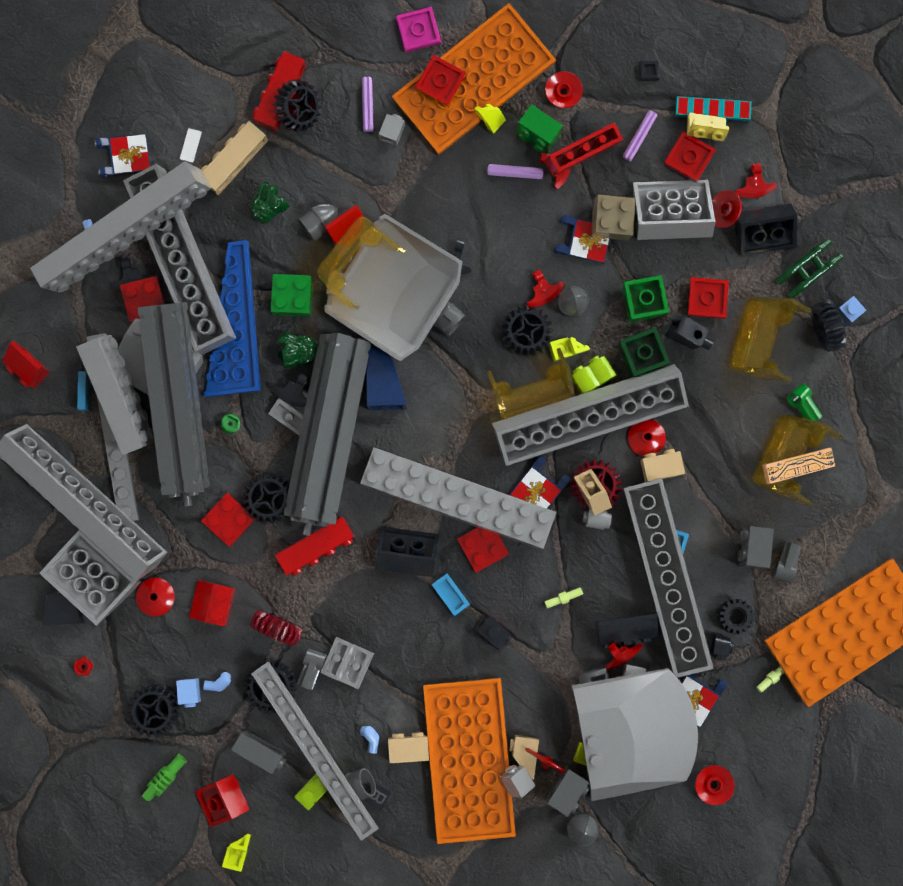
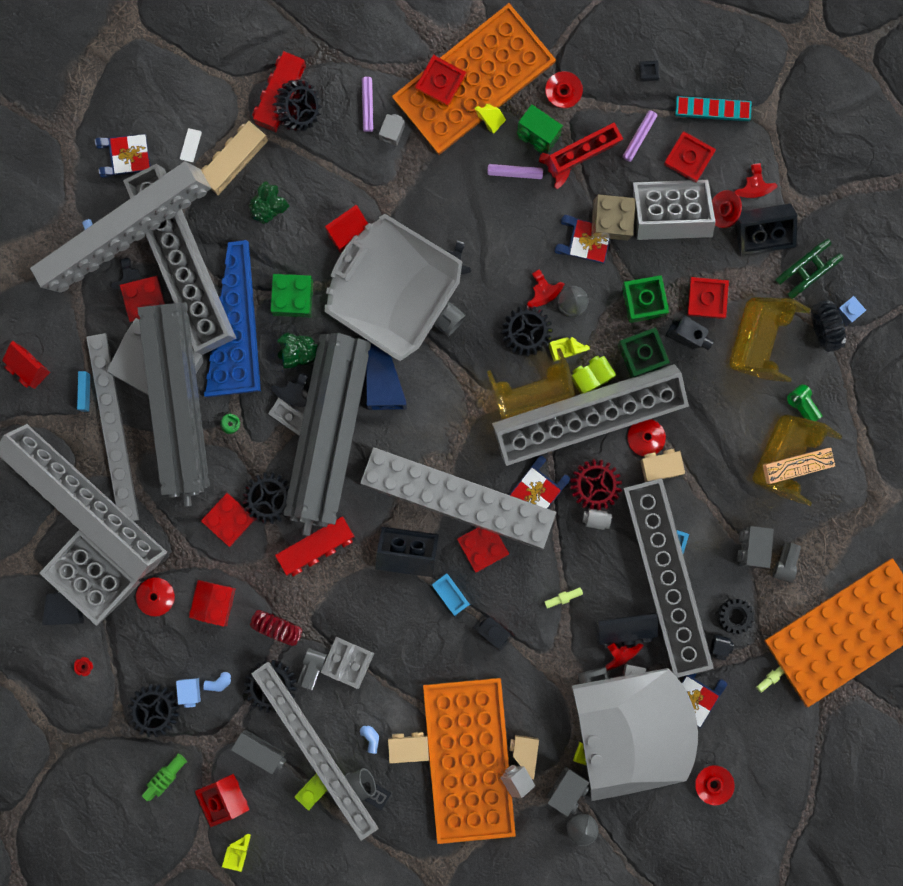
(116, 393): light grey brick -> none
(316, 219): dark grey helmet -> none
(360, 232): clear yellow windscreen -> none
(418, 29): dark pink tile -> none
(546, 761): red piece -> none
(593, 492): tan slope -> none
(707, 127): light yellow bracket -> none

